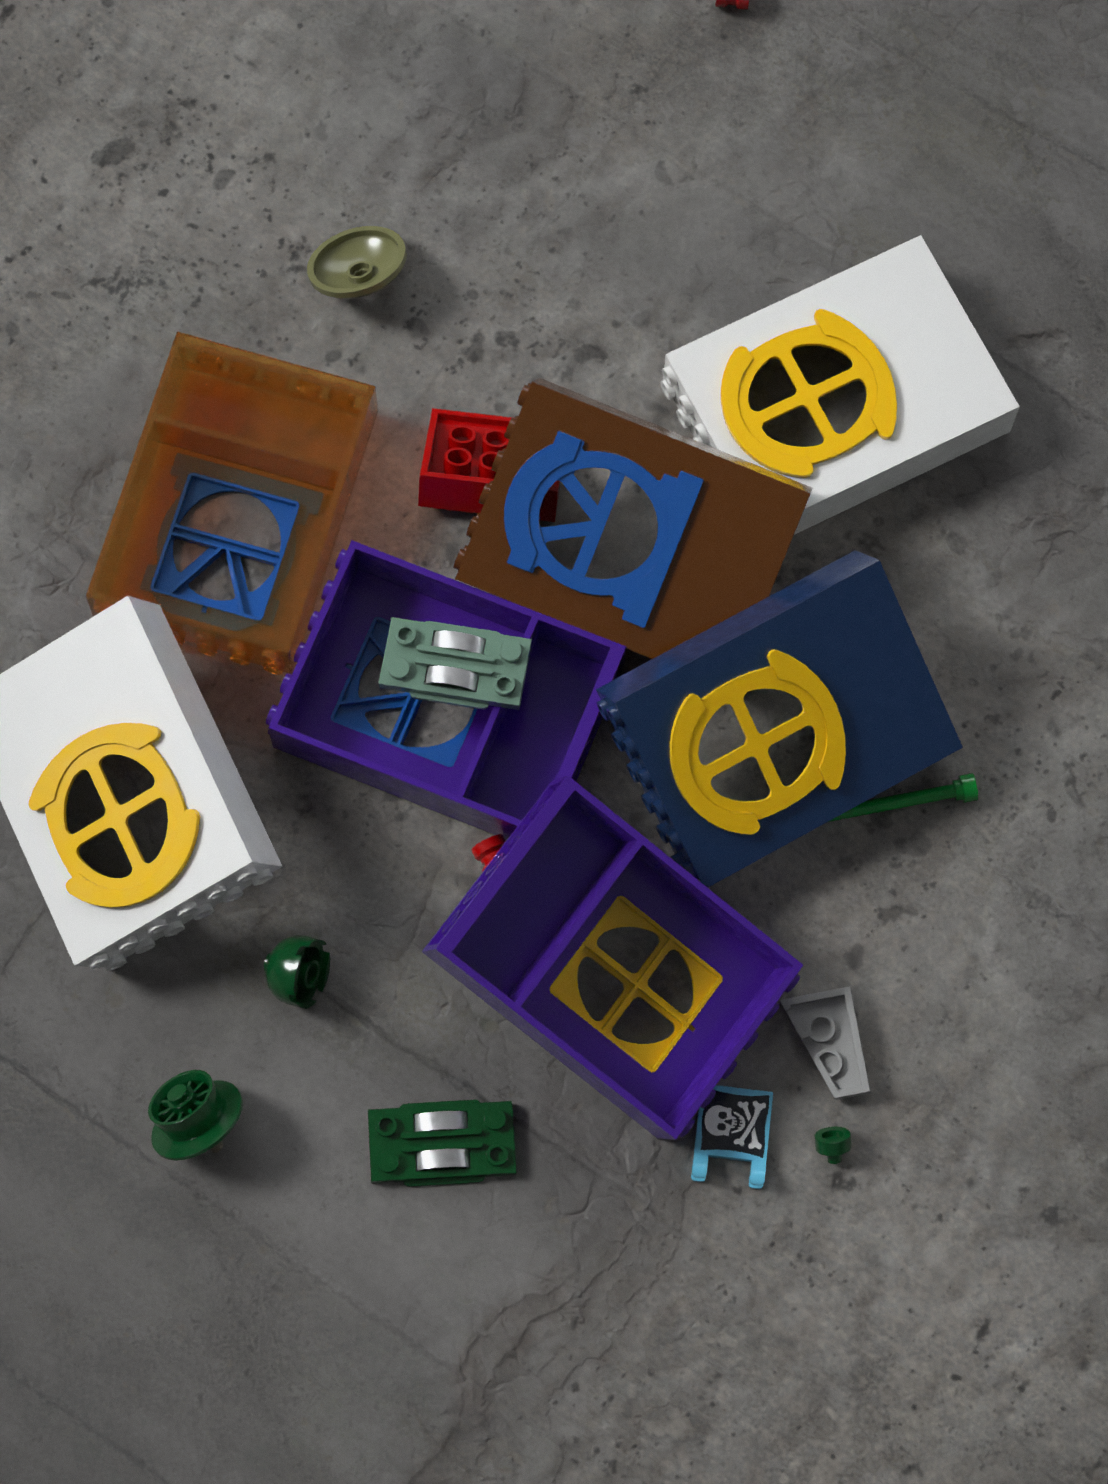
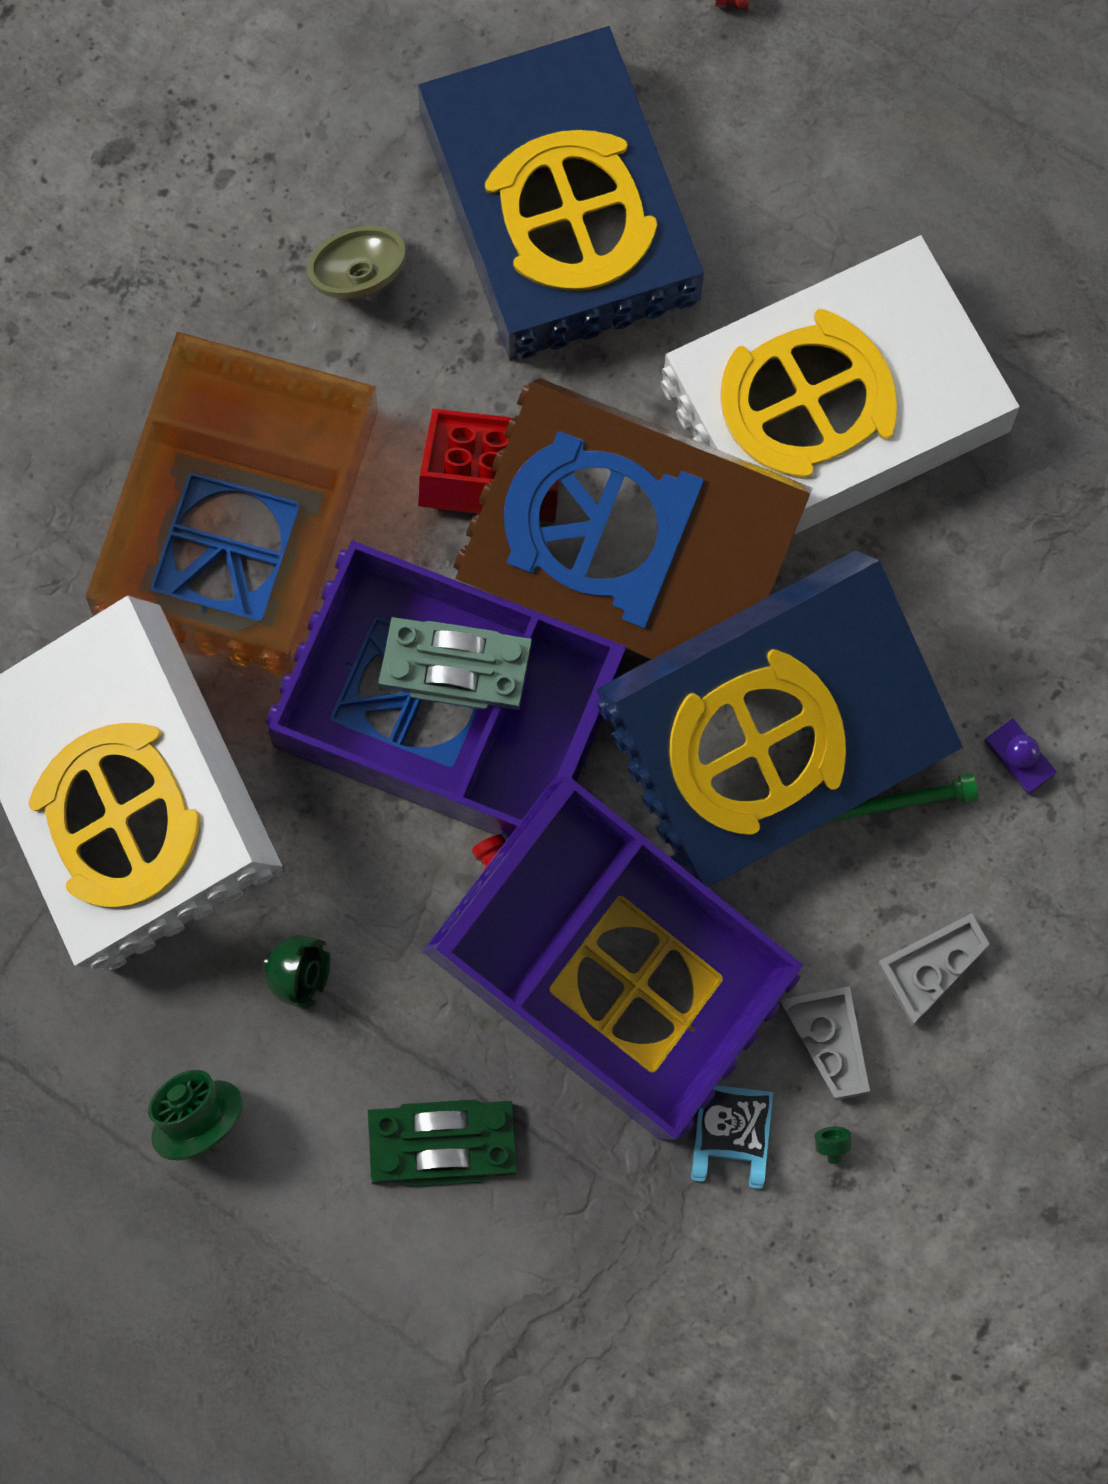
(533, 113): none -> dark blue panel
(931, 965): none -> light grey wing
(1020, 756): none -> dark purple tile

